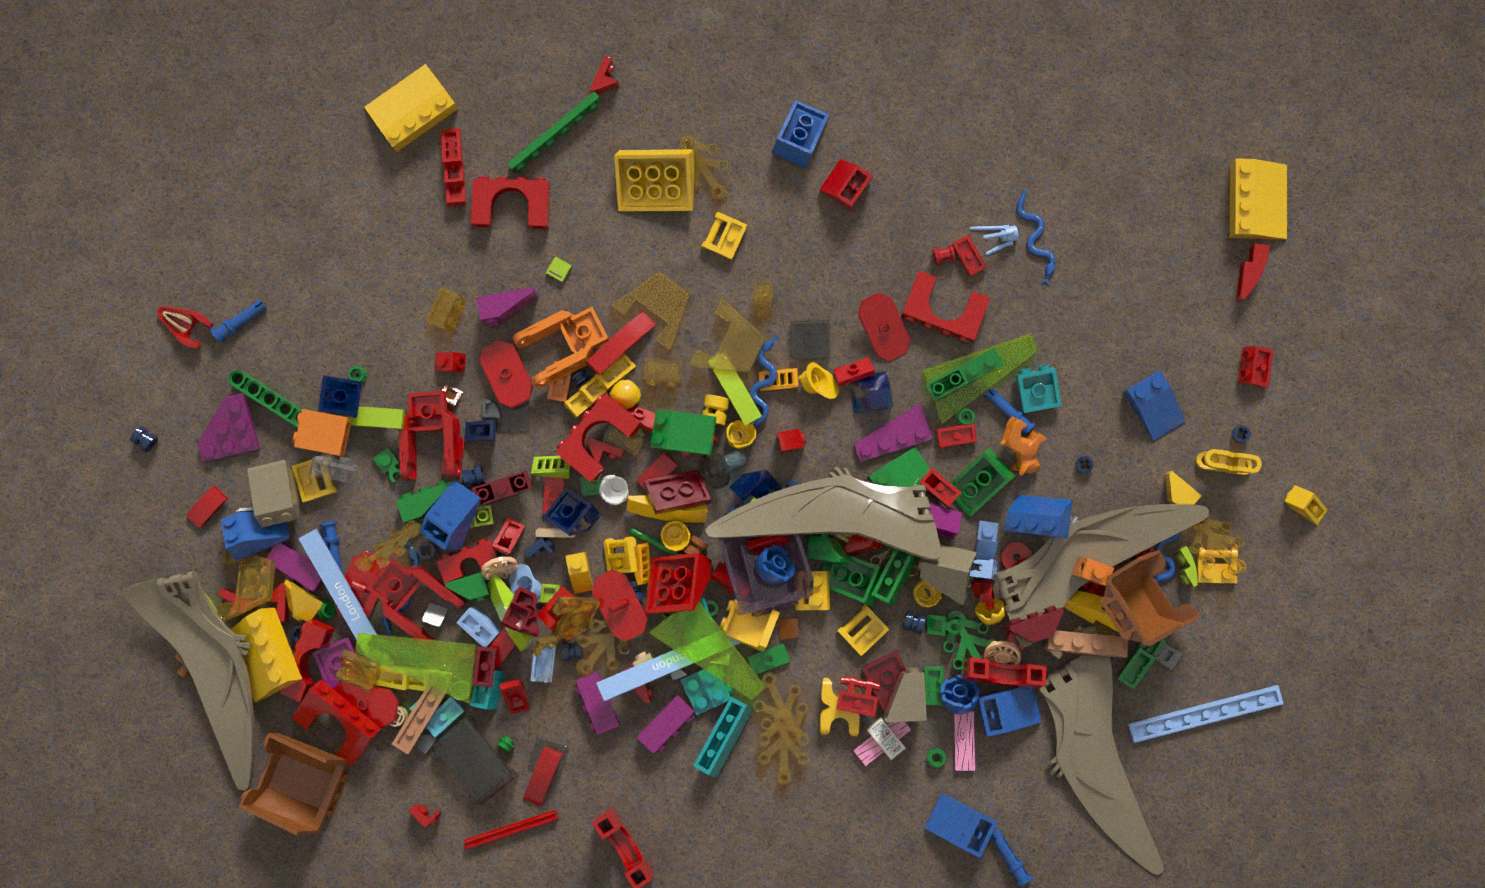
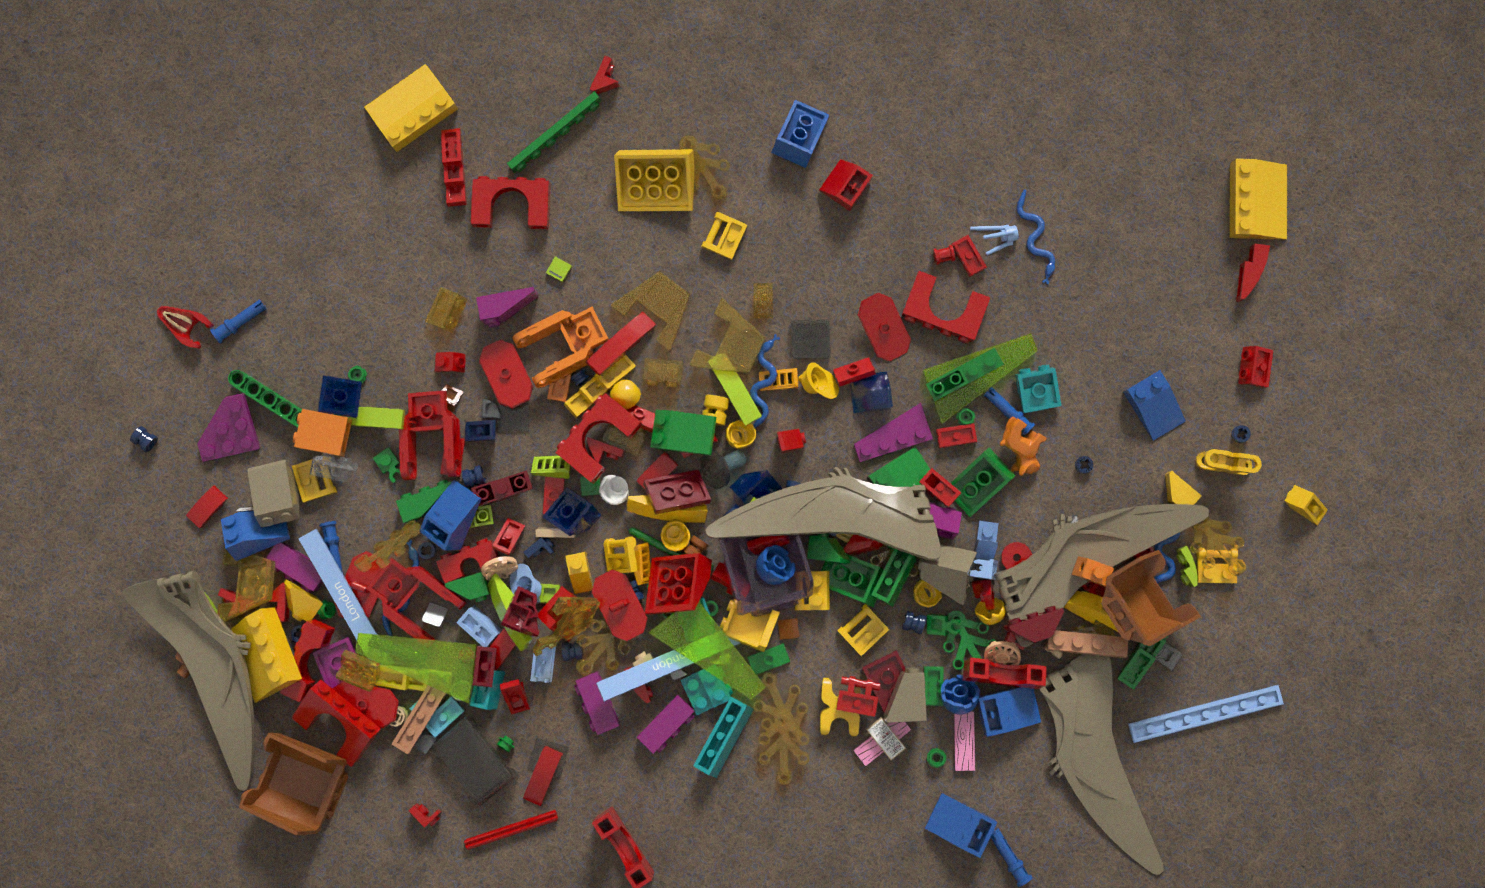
(1039, 516): blue slope -> none

